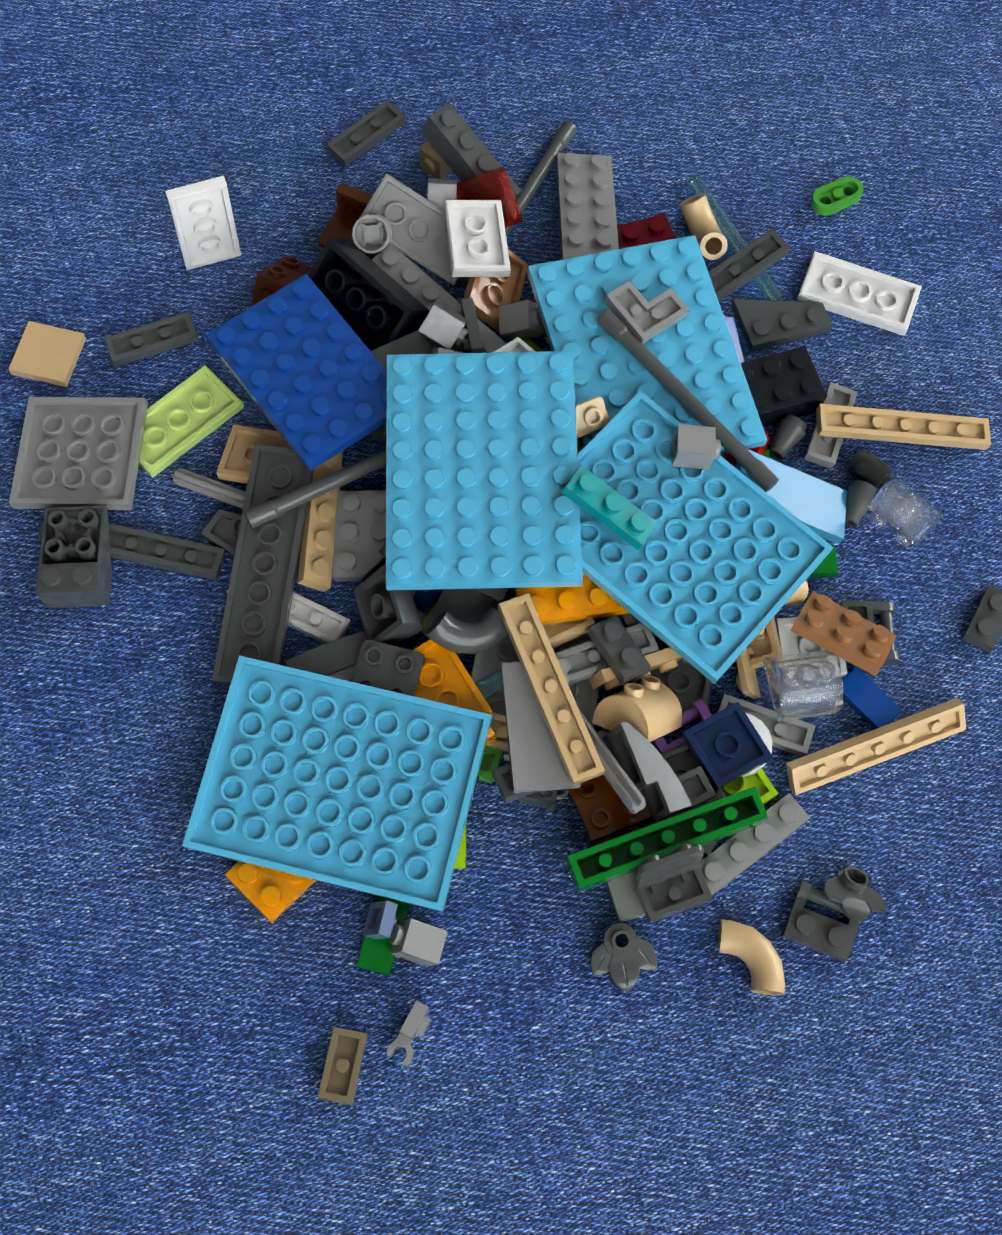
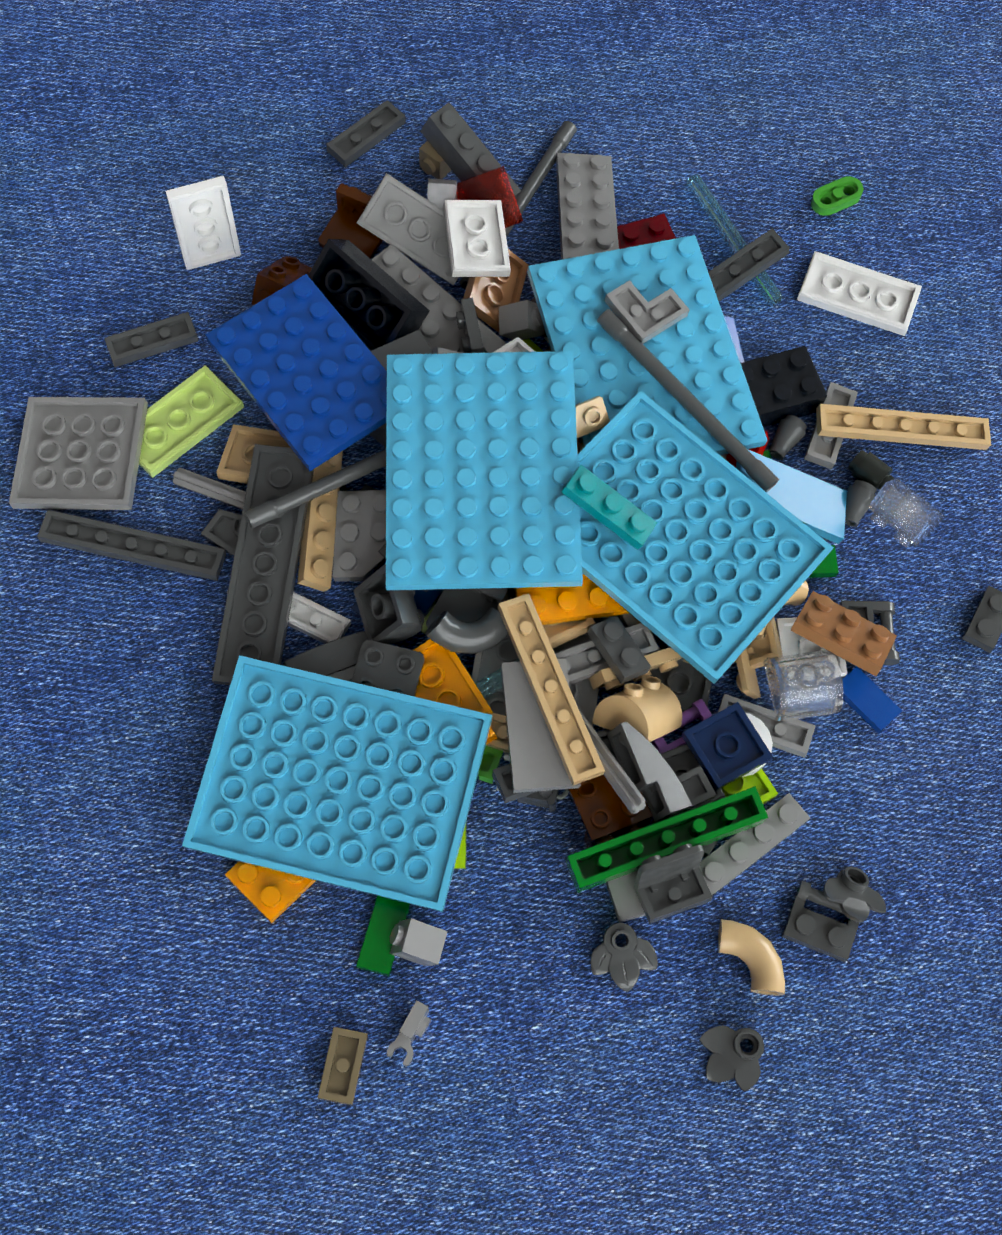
(47, 354): tan tile -> none
(75, 557): dark grey slope -> none
(372, 233): light grey wheel -> none
(380, 920): sand blue plate -> none
(444, 325): flat silver slope -> none
(694, 446): light grey brick -> none
(704, 226): tan cylinder -> none
(729, 1059): none -> dark grey plate
(779, 322): dark grey wing -> none
(876, 746): tan plate -> none

